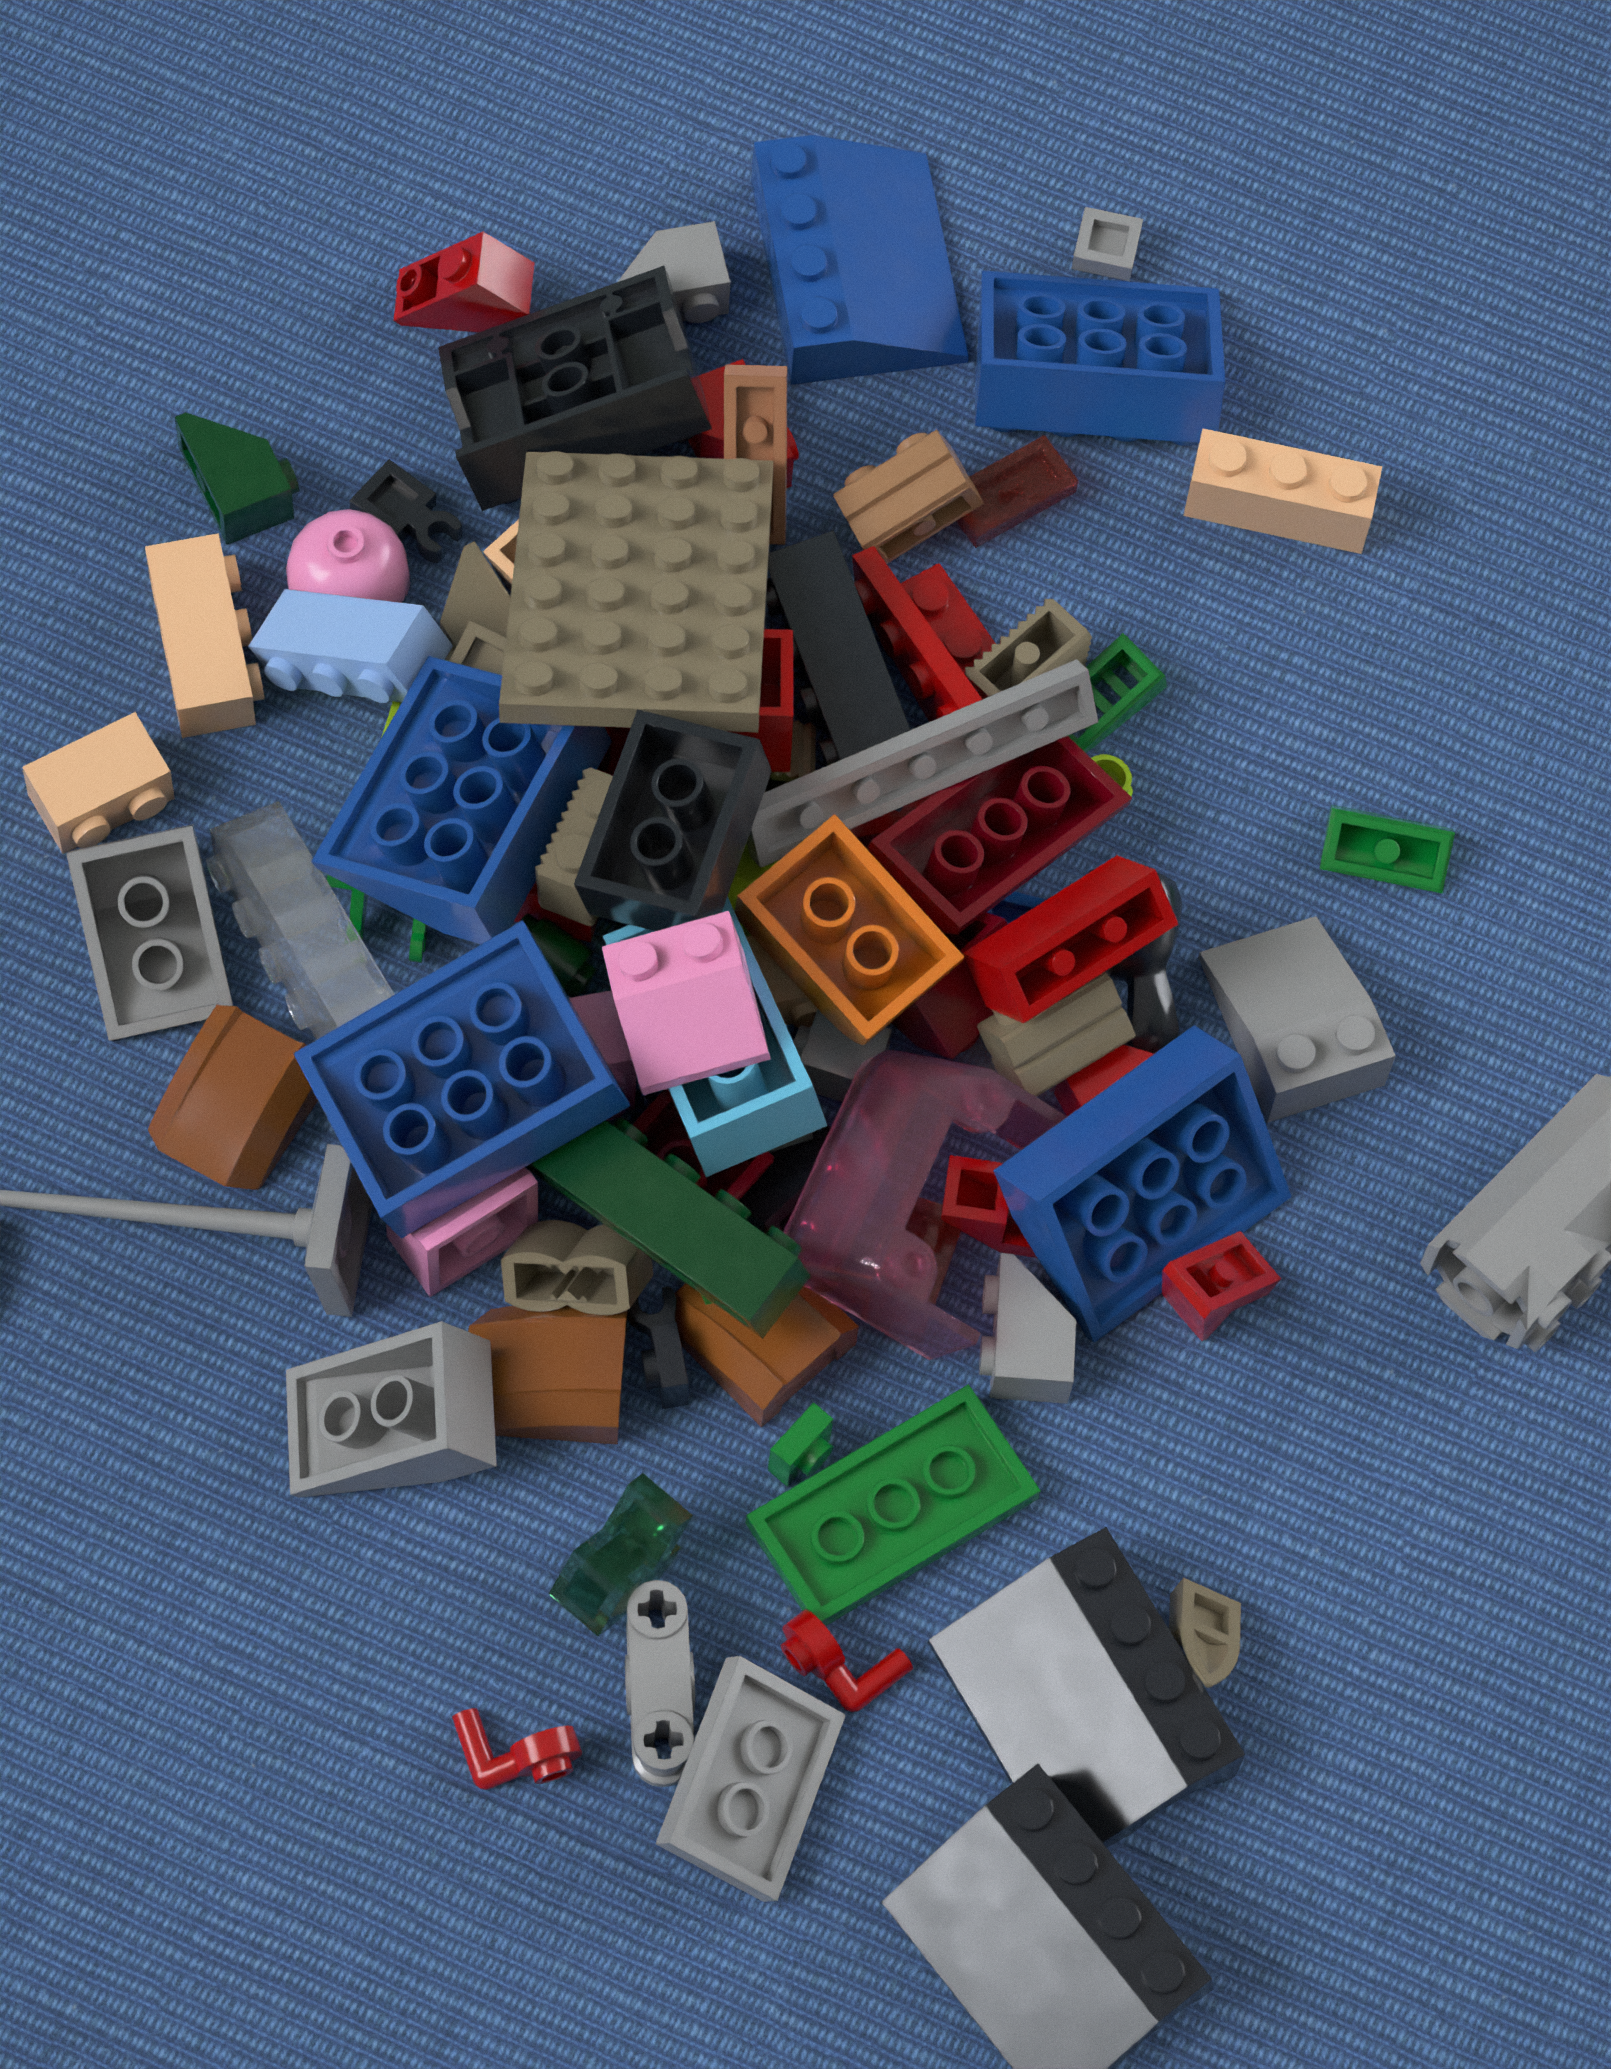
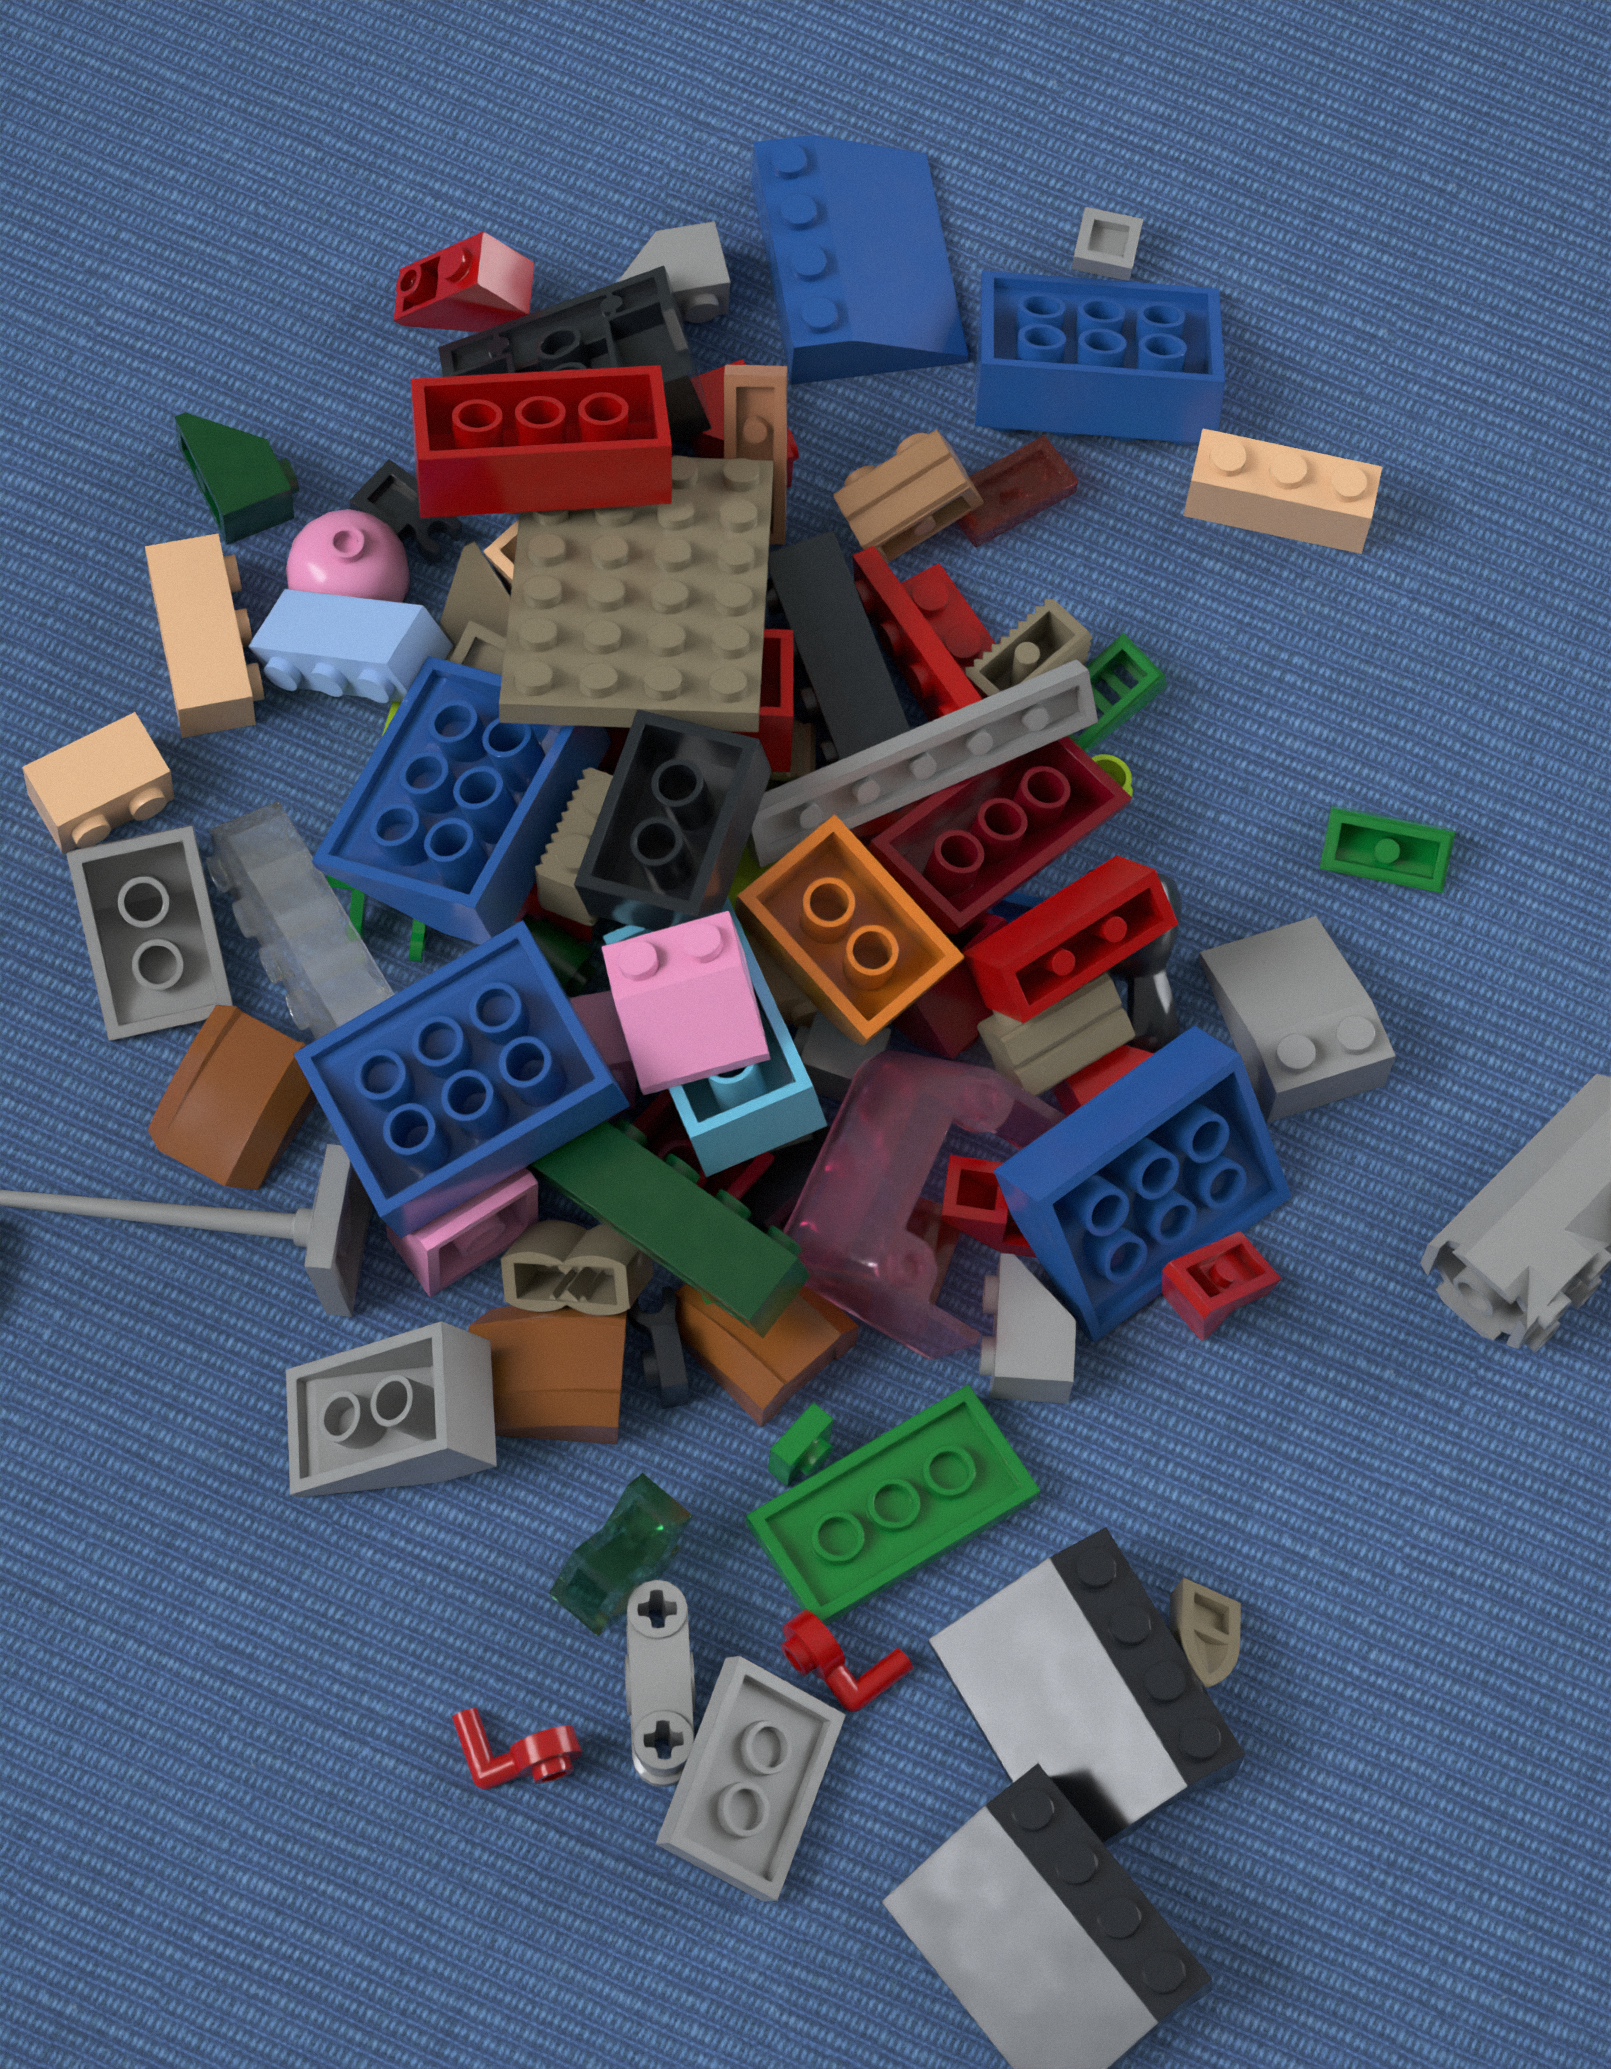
(541, 441): none -> red brick

